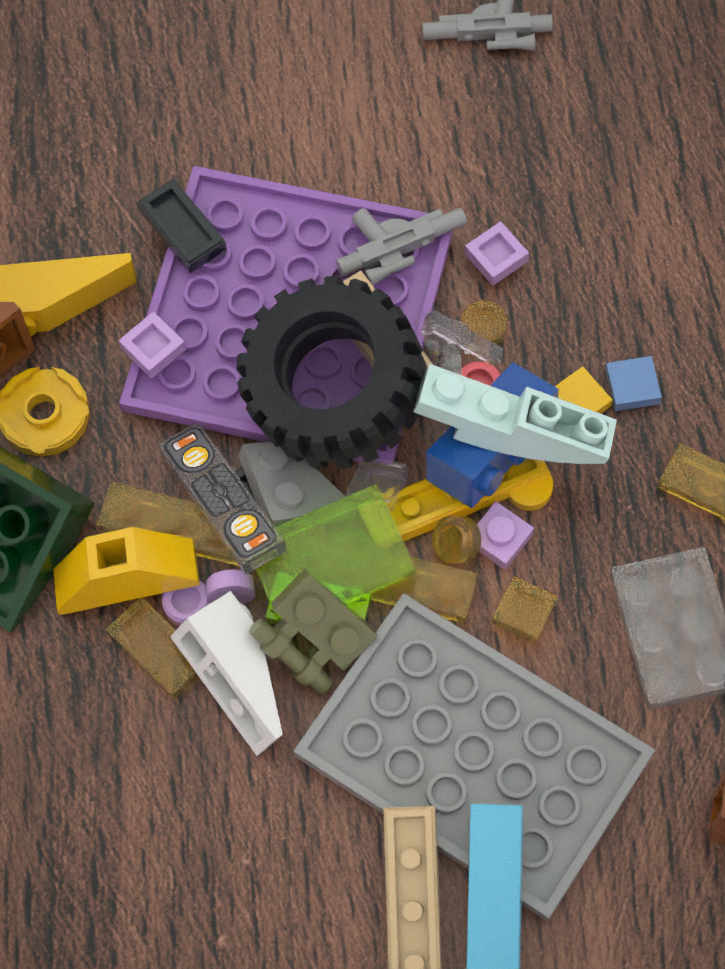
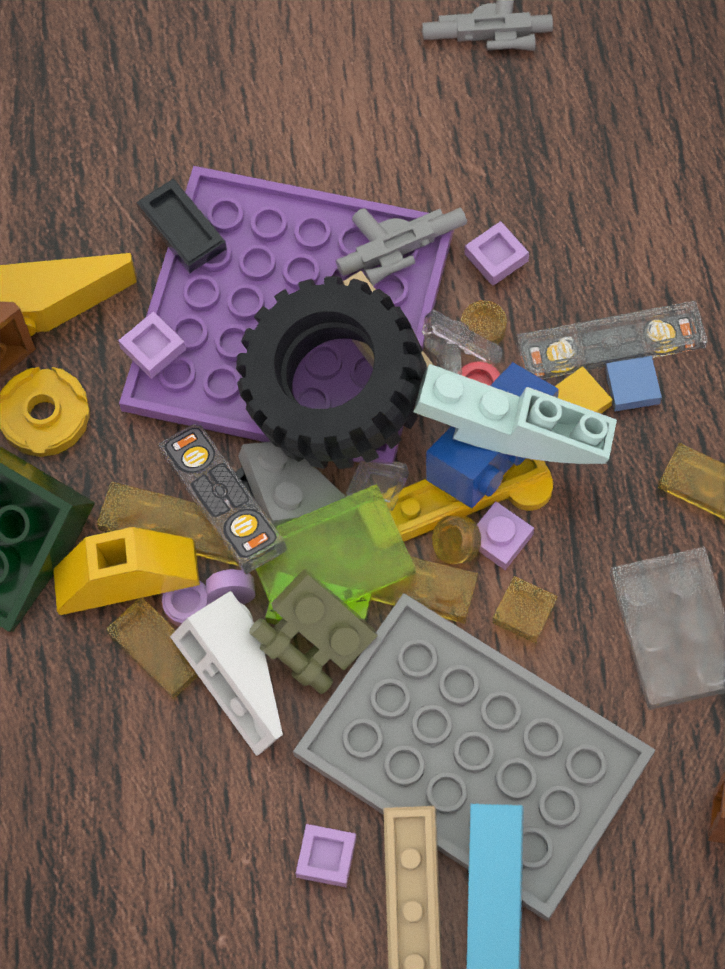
(326, 855): none -> lavender plate
(612, 339): none -> clear tile

